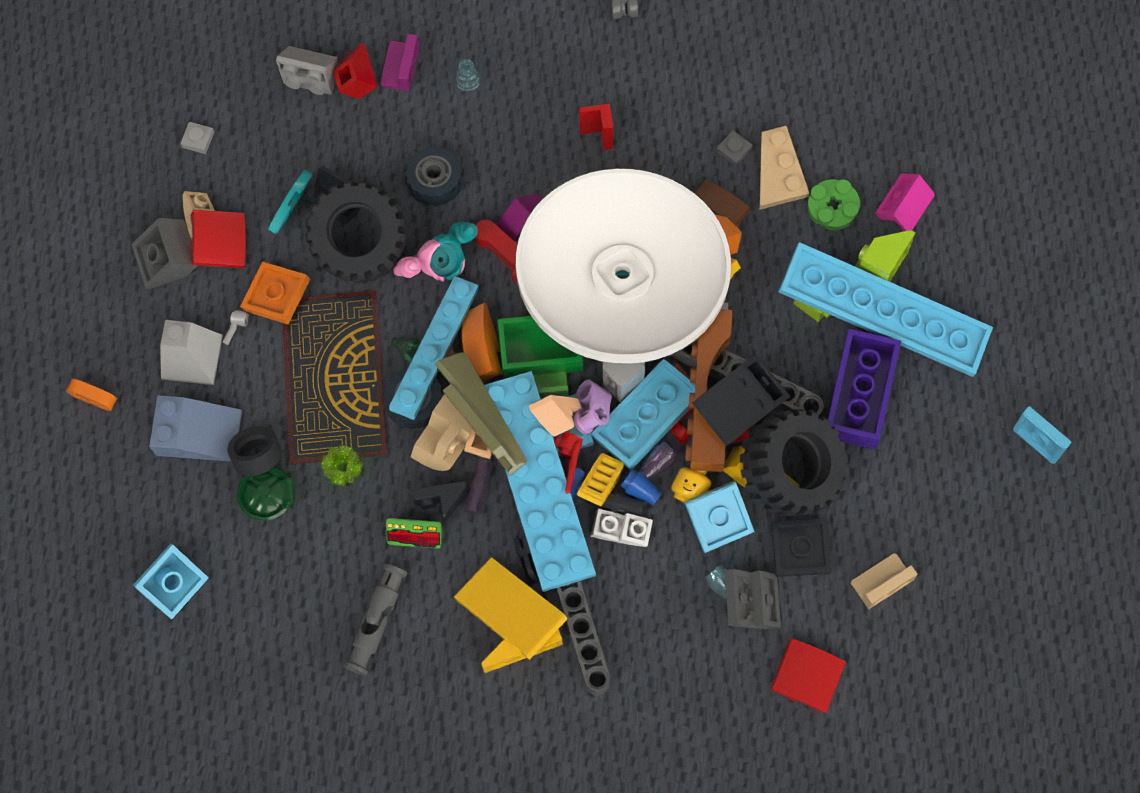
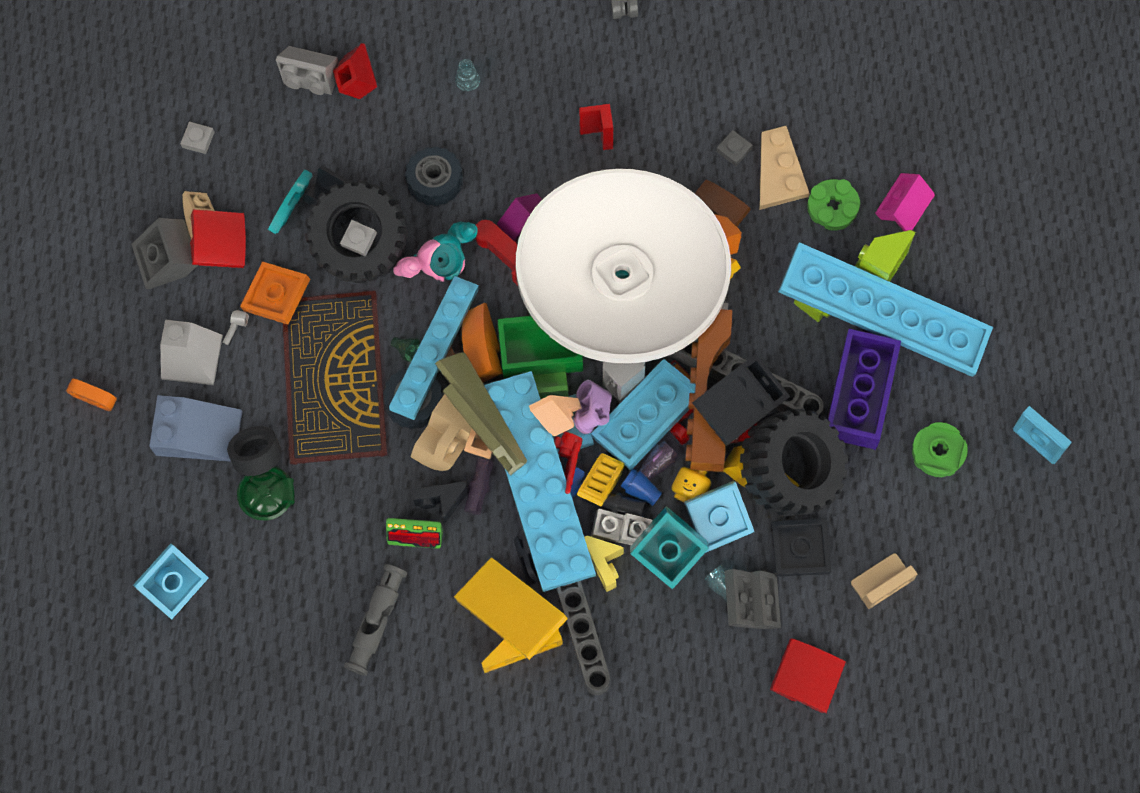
(337, 457): clear neon green brick -> none
(358, 238): none -> light grey plate
(400, 63): magenta panel -> none
(600, 554): none -> light yellow slope
(669, 547): none -> teal brick
(952, 442): none -> bright green plate

